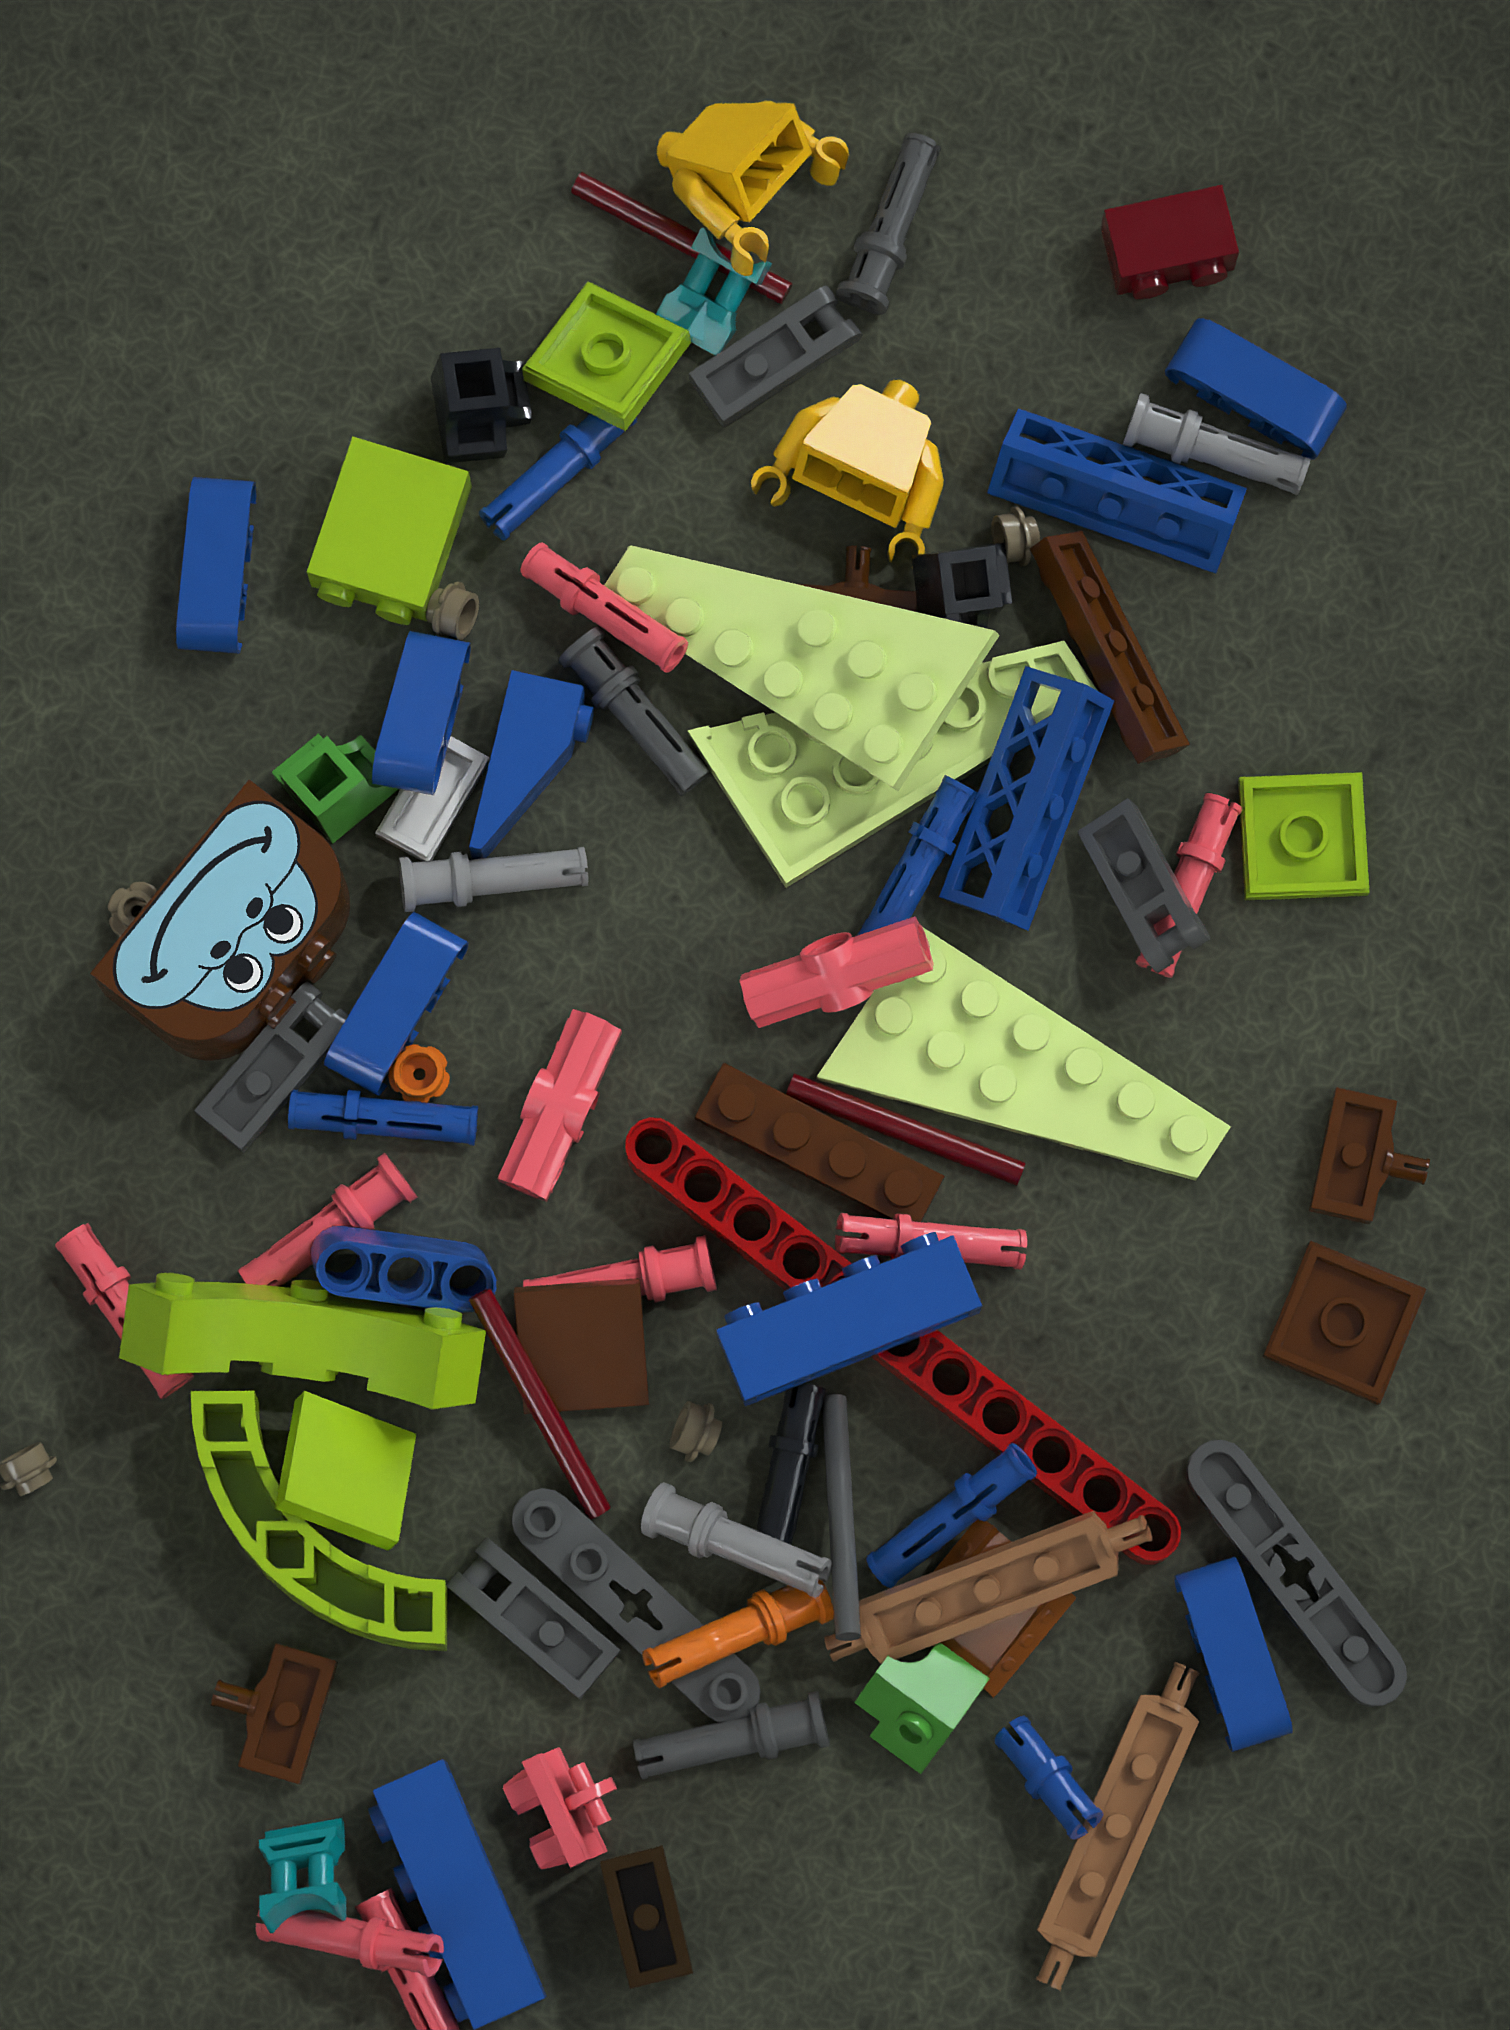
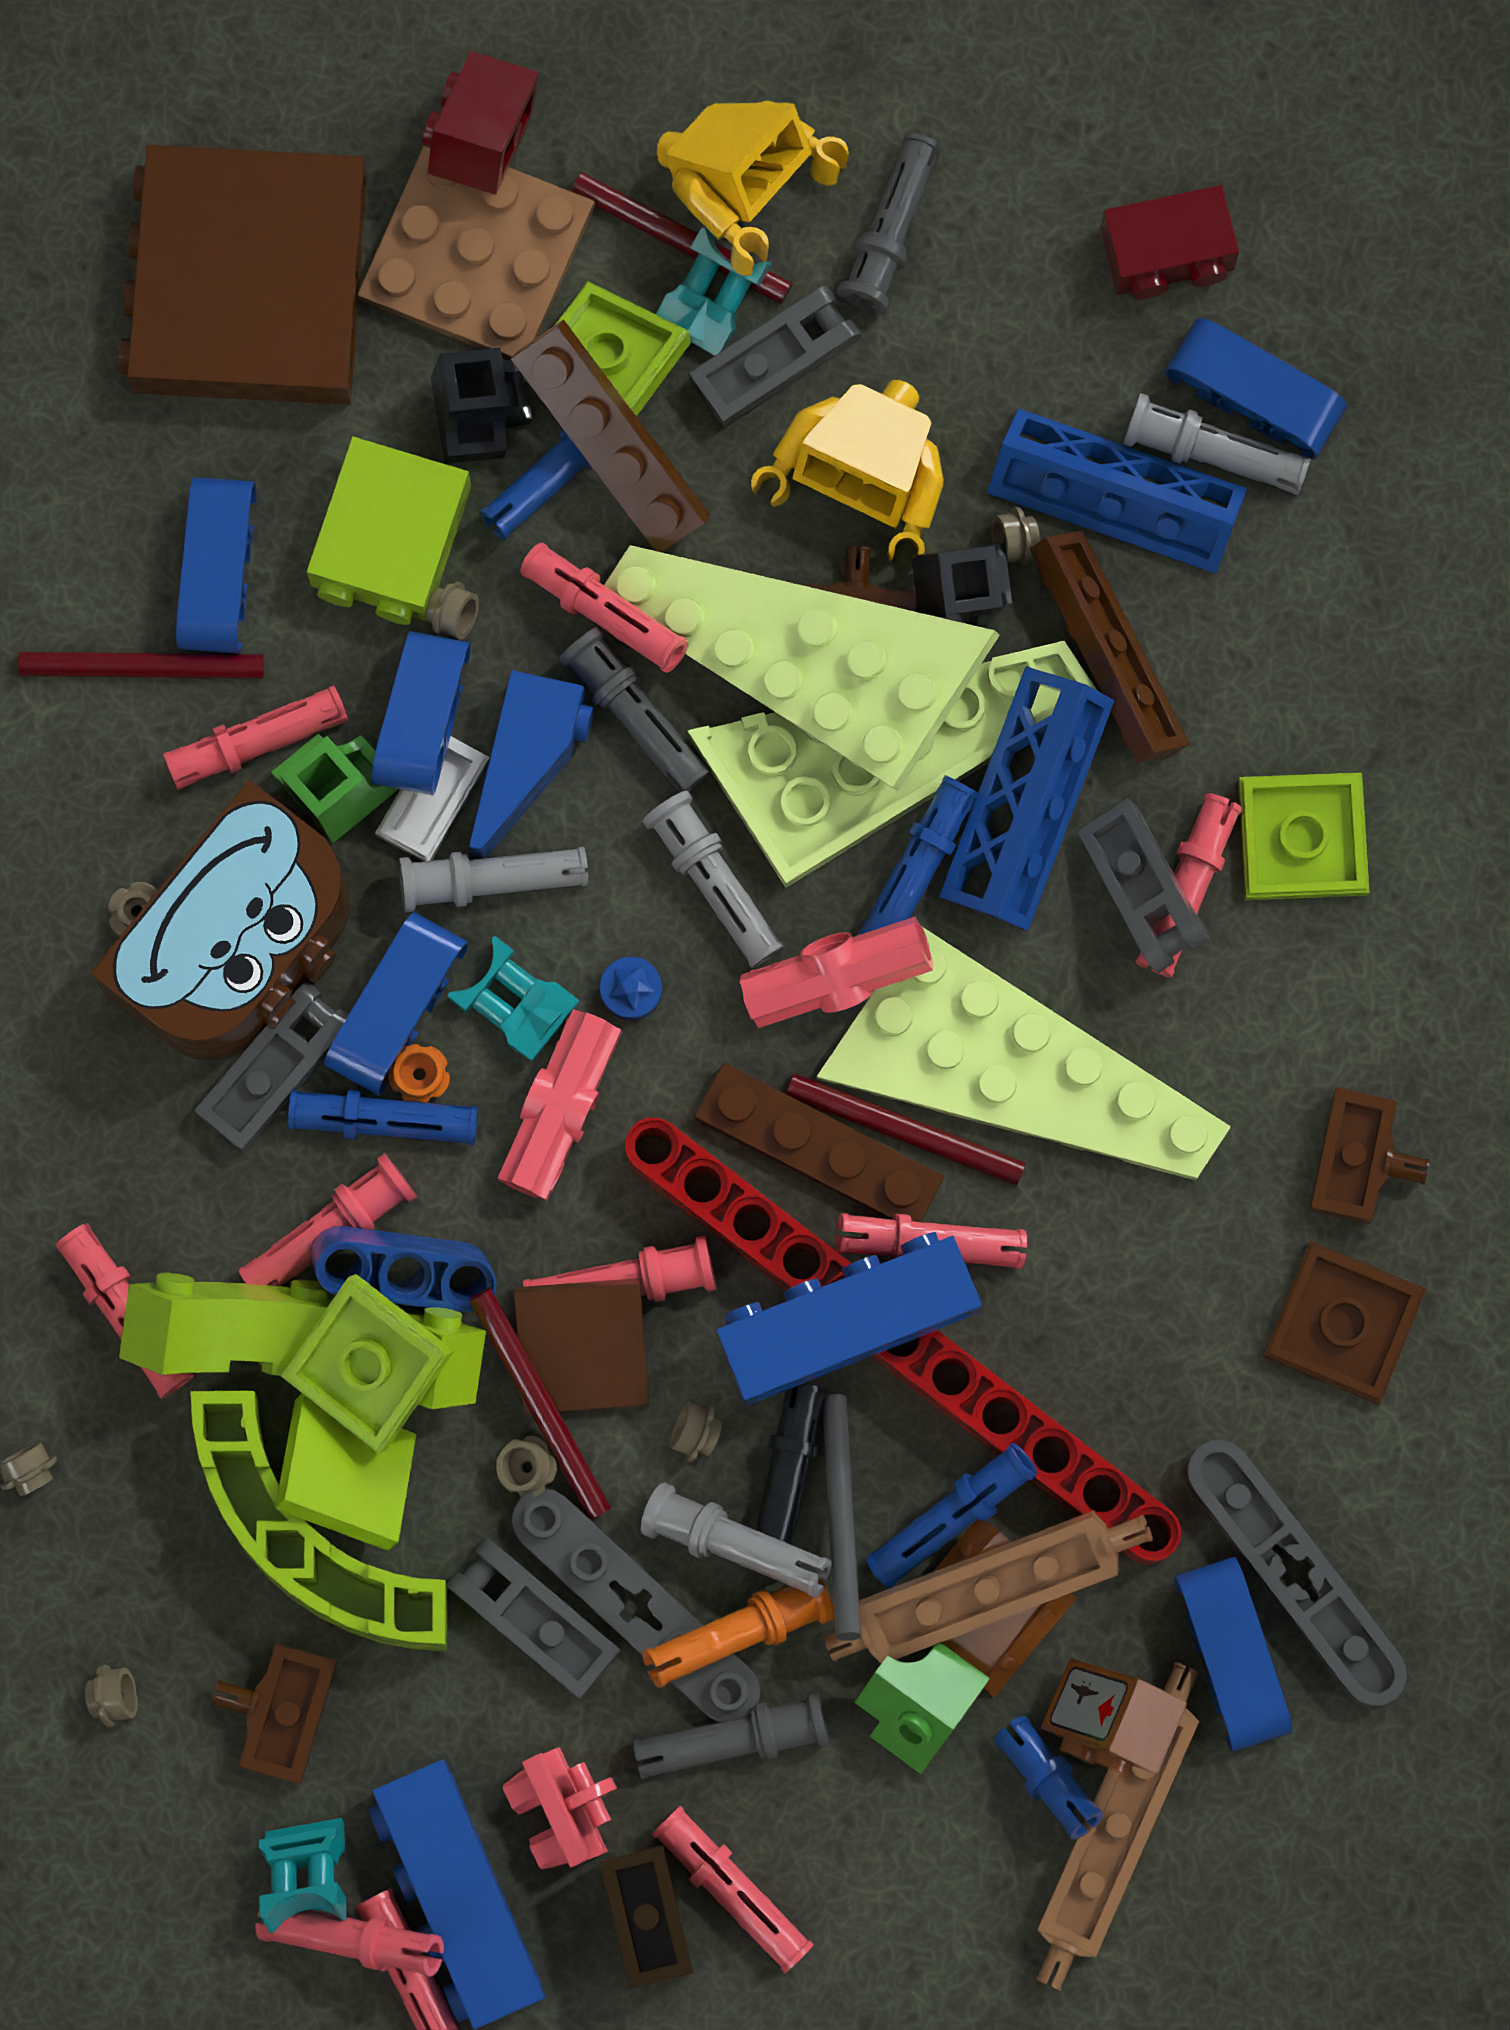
(105, 1697): none -> dark tan plate
(141, 665): none -> dark red bar
(245, 274): none -> reddish brown brick
(256, 737): none -> coral pin
(367, 1363): none -> lime tile
(477, 259): none -> medium nougat plate
(480, 122): none -> dark red brick
(511, 1466): none -> dark tan plate
(535, 1018): none -> teal piece
(610, 436): none -> reddish brown plate
(630, 988): none -> blue tile
(677, 1835): none -> coral pin
(698, 854): none -> light grey pin
(1112, 1718): none -> dark orange brick

